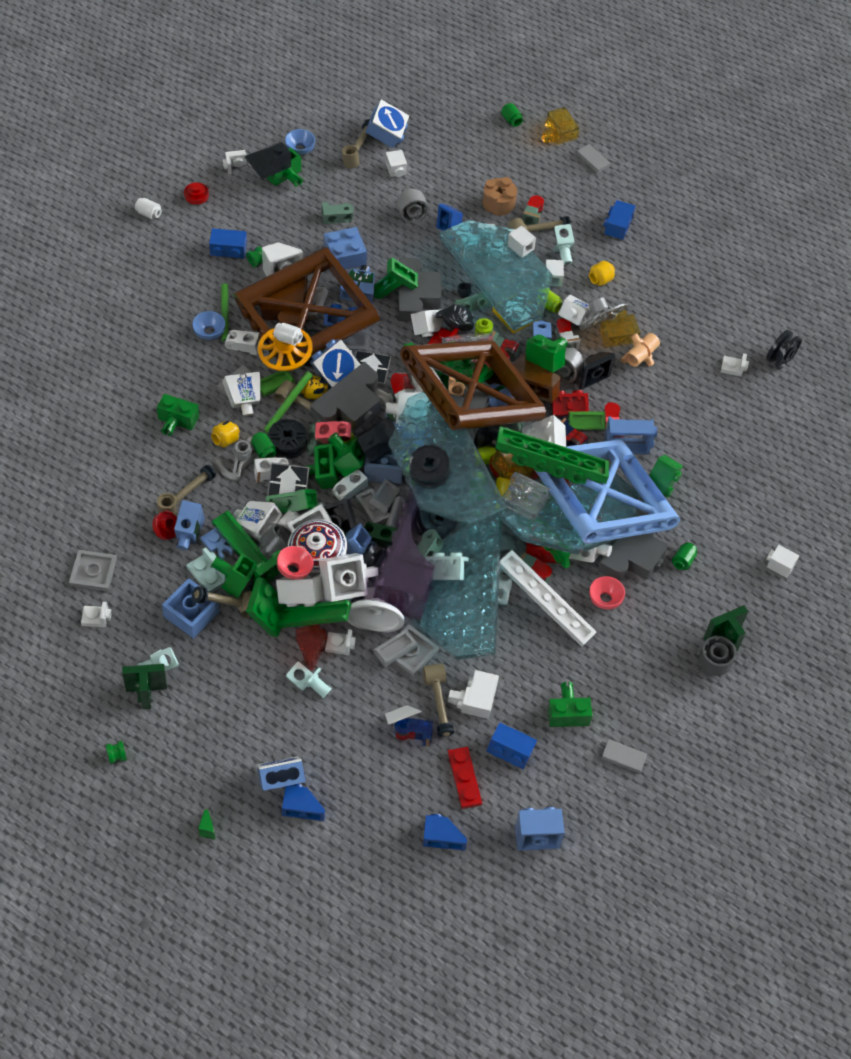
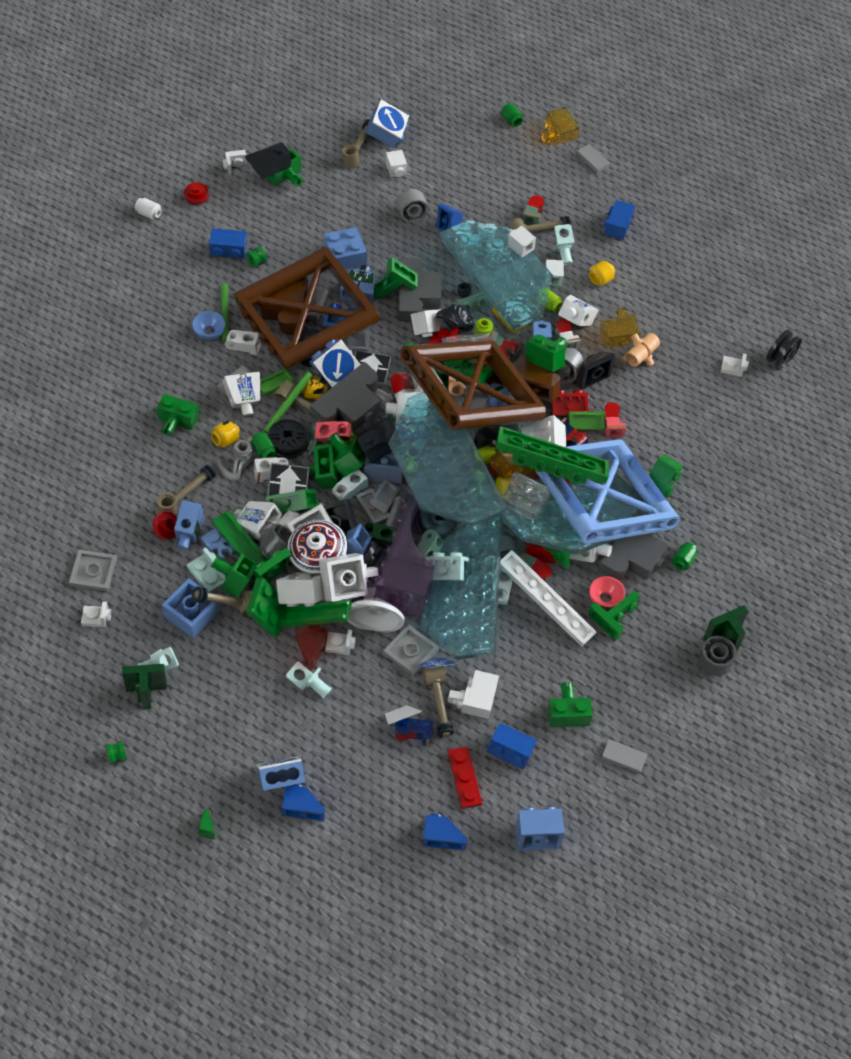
(279, 256): white slope -> none
(284, 348): light orange wheel -> none
(288, 333): white brick -> none
(298, 557): coral piece -> none
(300, 137): medium blue piece -> none
(336, 213): sand green leg -> none
(395, 648): light grey tile -> none
(435, 458): black wheel -> none
(437, 663): none -> blue sticker
(499, 196): medium nougat brick -> none
(599, 308): light grey wheel -> none
(610, 620): none -> green bracket
(636, 434): medium blue window -> none
(782, 560): white brick -> none

